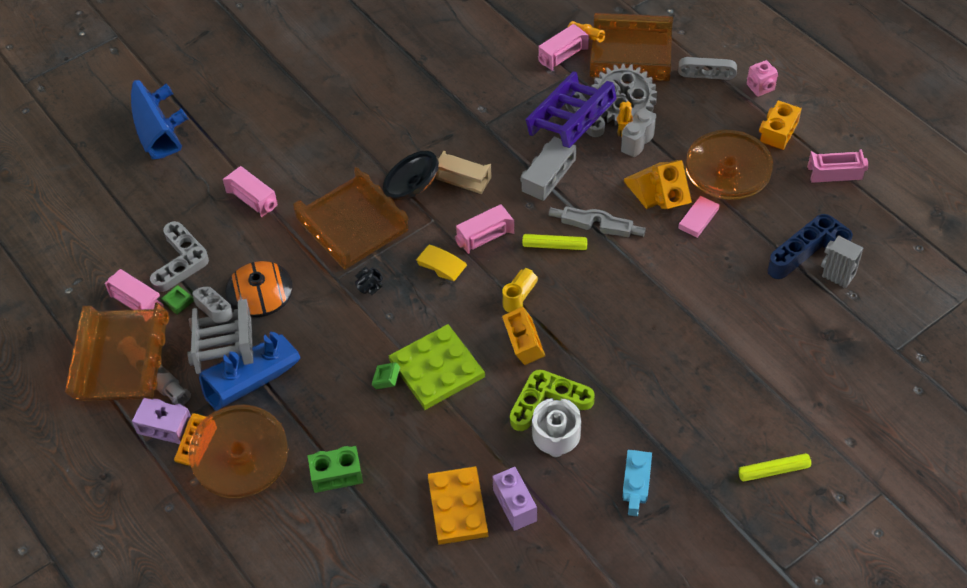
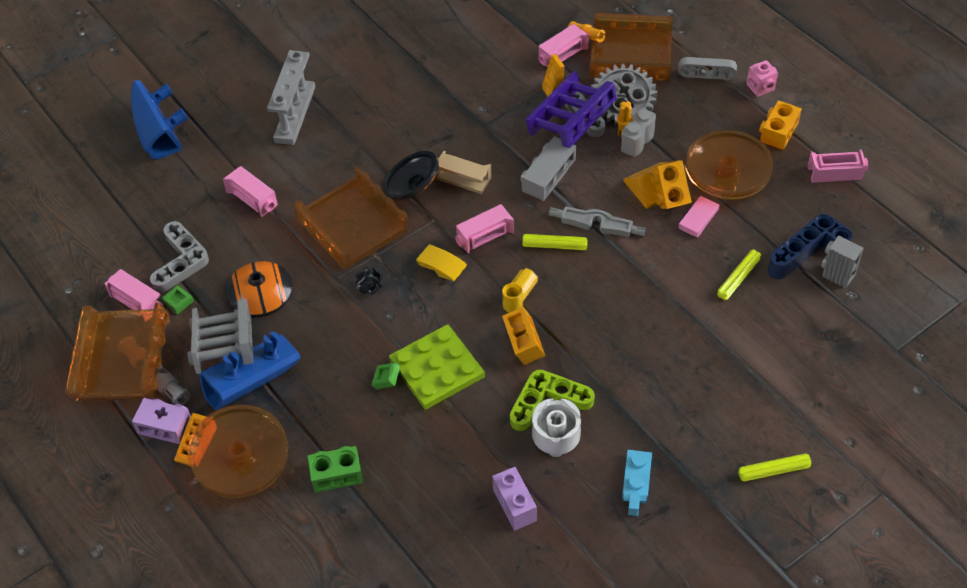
(212, 304): light grey beam -> none
(291, 97): none -> light grey fence
(457, 505): light orange plate -> none
(554, 75): none -> light orange slope
(739, 274): none -> neon yellow axle

